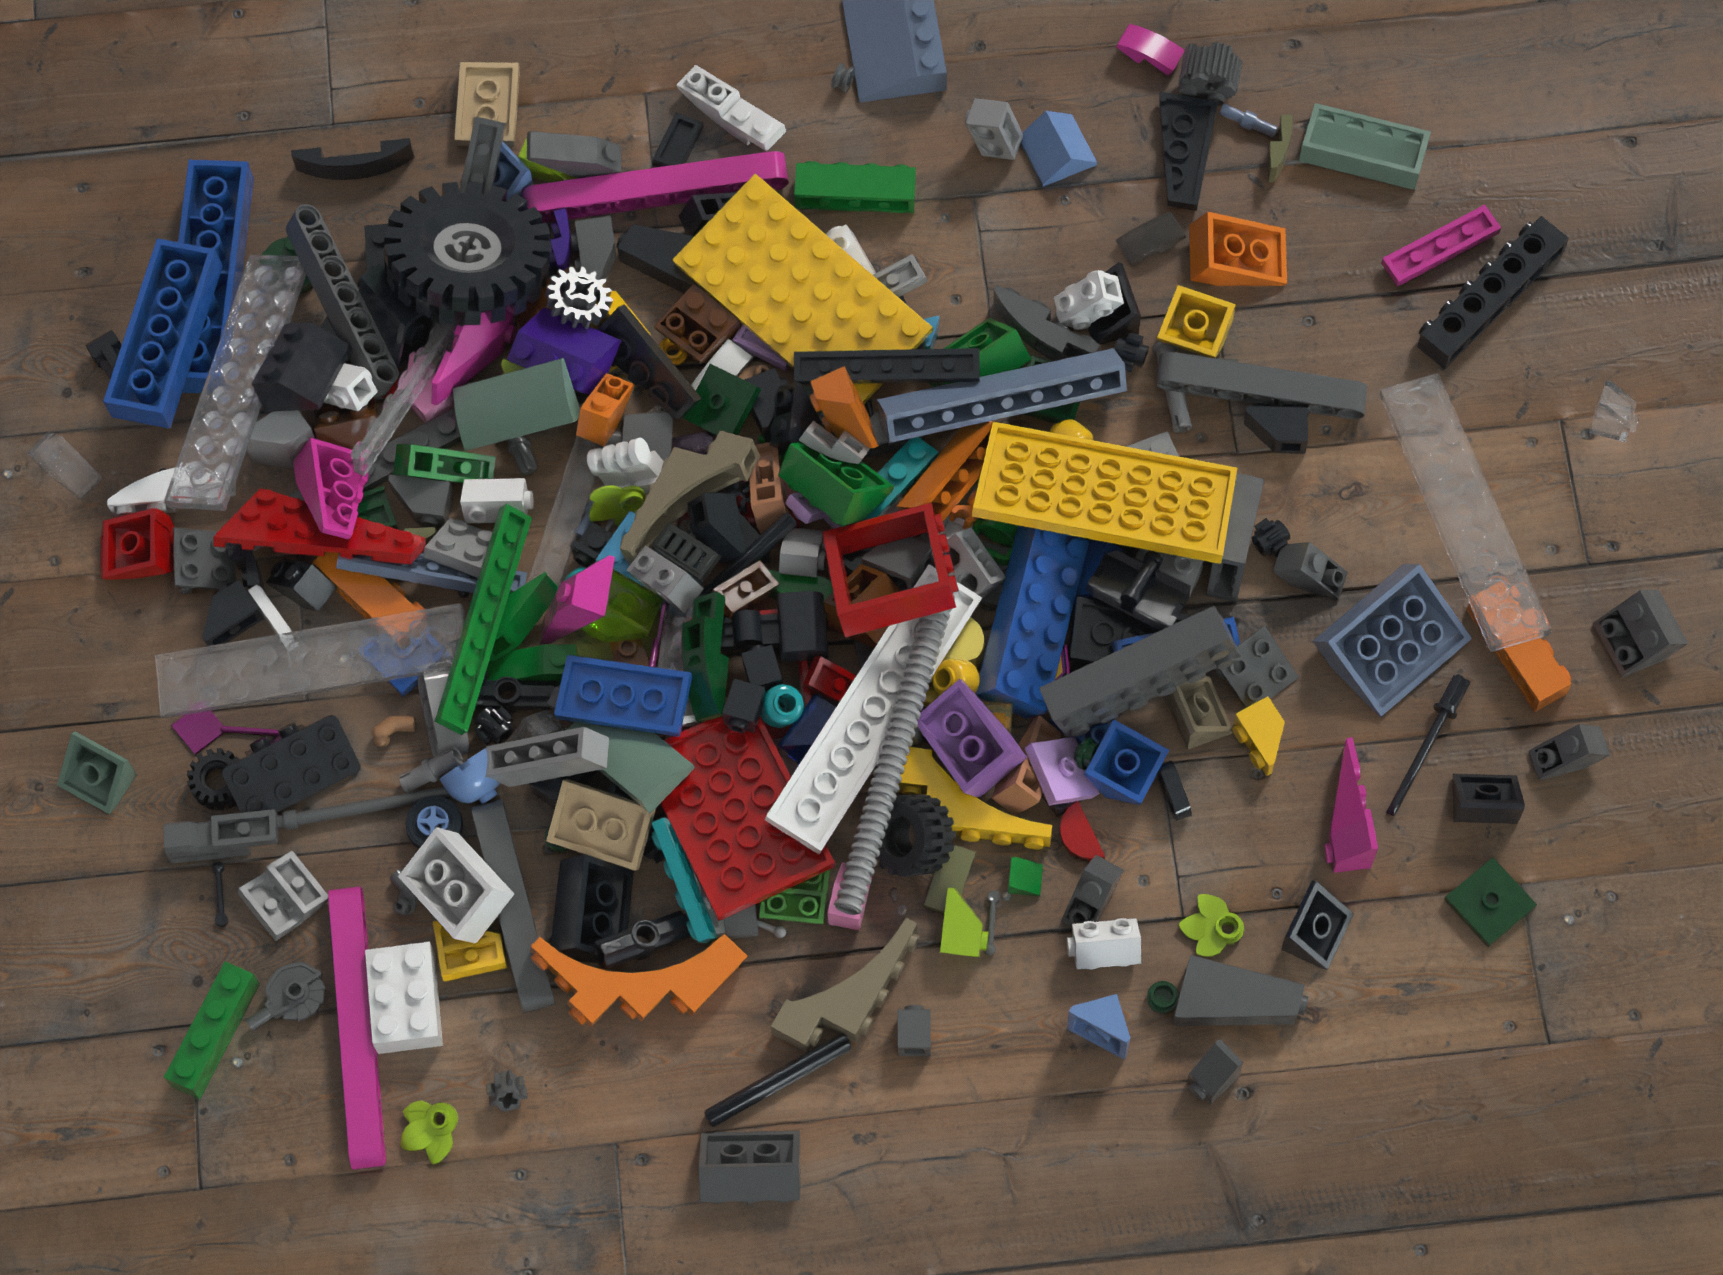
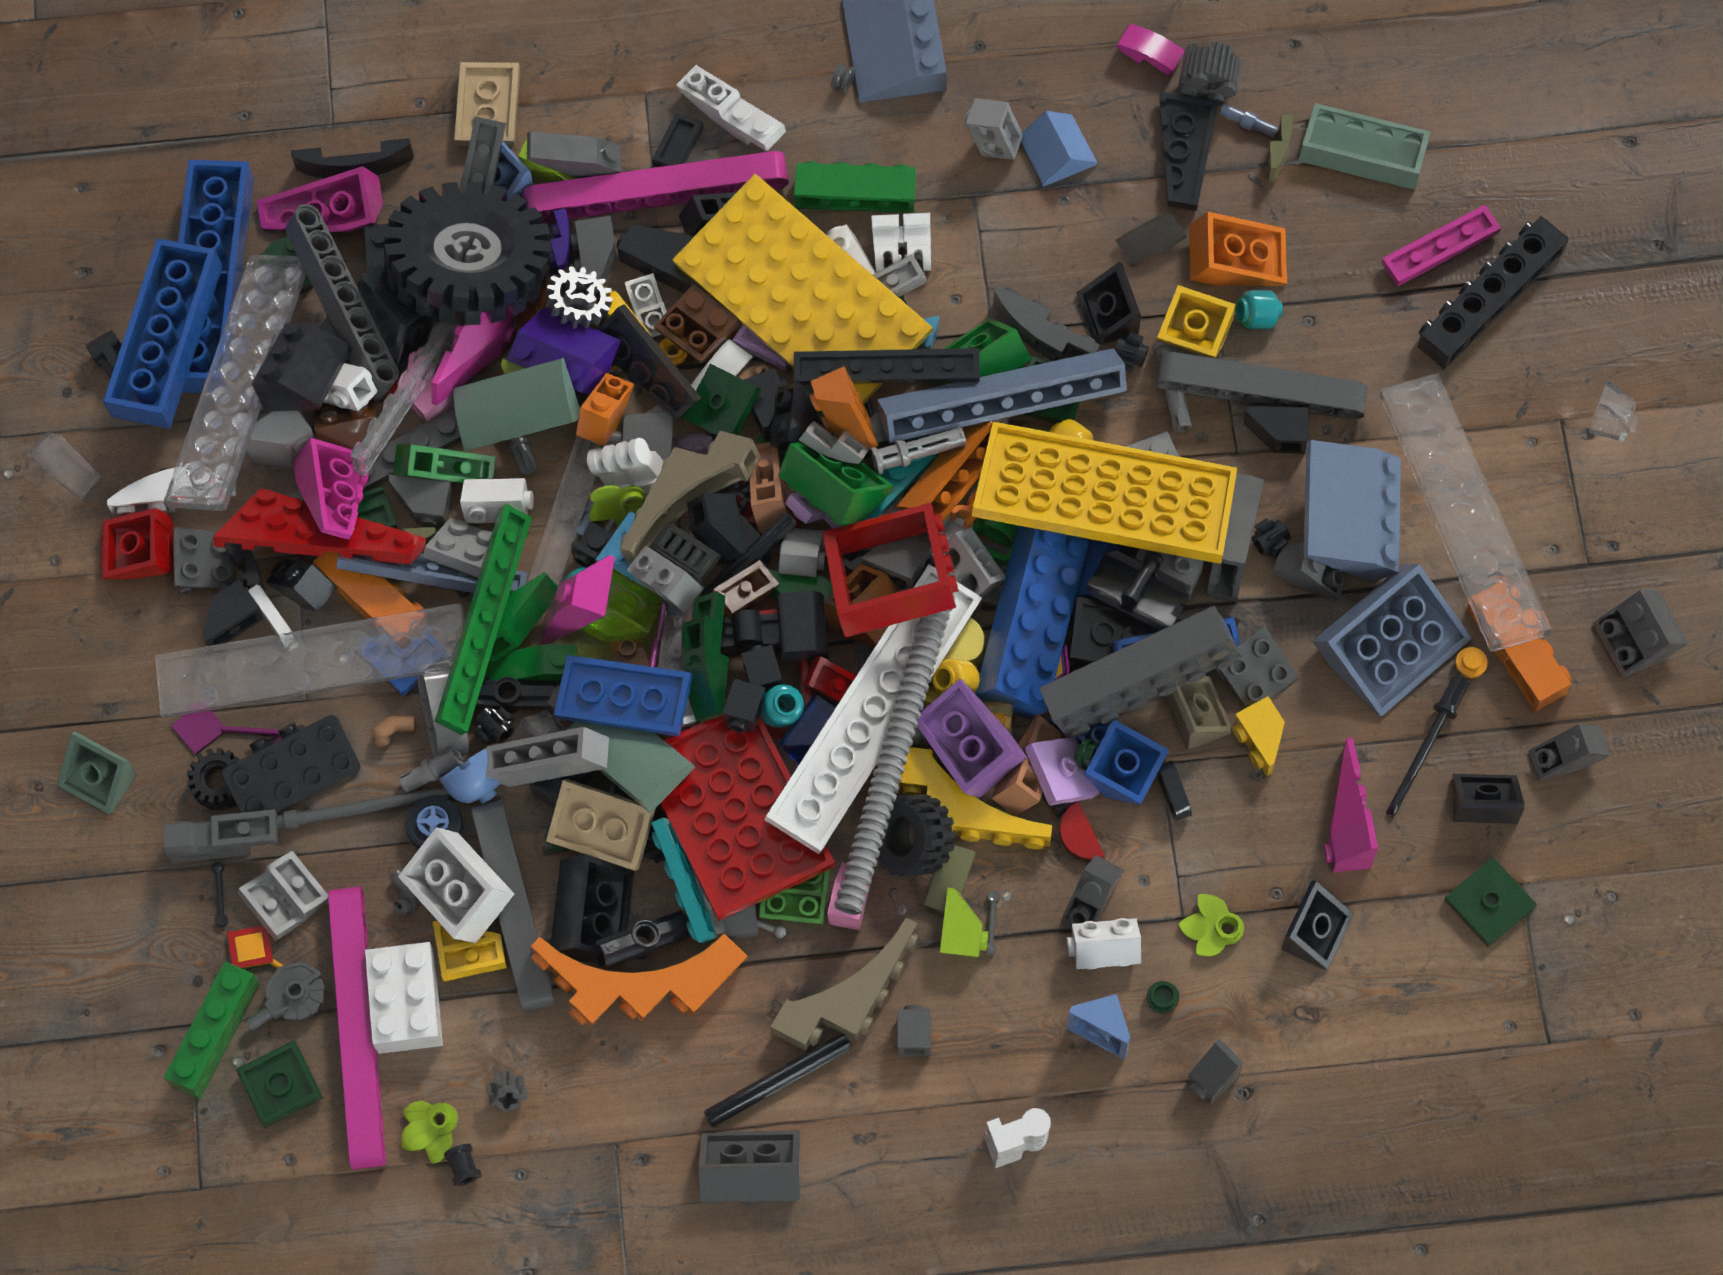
(251, 948): none -> piece
(279, 1084): none -> dark green plate
(344, 201): none -> dark pink wedge
(462, 1164): none -> black bush
(646, 301): none -> white slope
(902, 456): none -> light grey pin
(913, 236): none -> white legs
(1010, 1140): none -> white legs
(1025, 877): green slope -> none
(1088, 300): white brick -> none
(1236, 996): dark grey slope -> none
(1258, 309): none -> teal head
(1352, 509): none -> sand blue slope
(1471, 662): none -> light orange plate

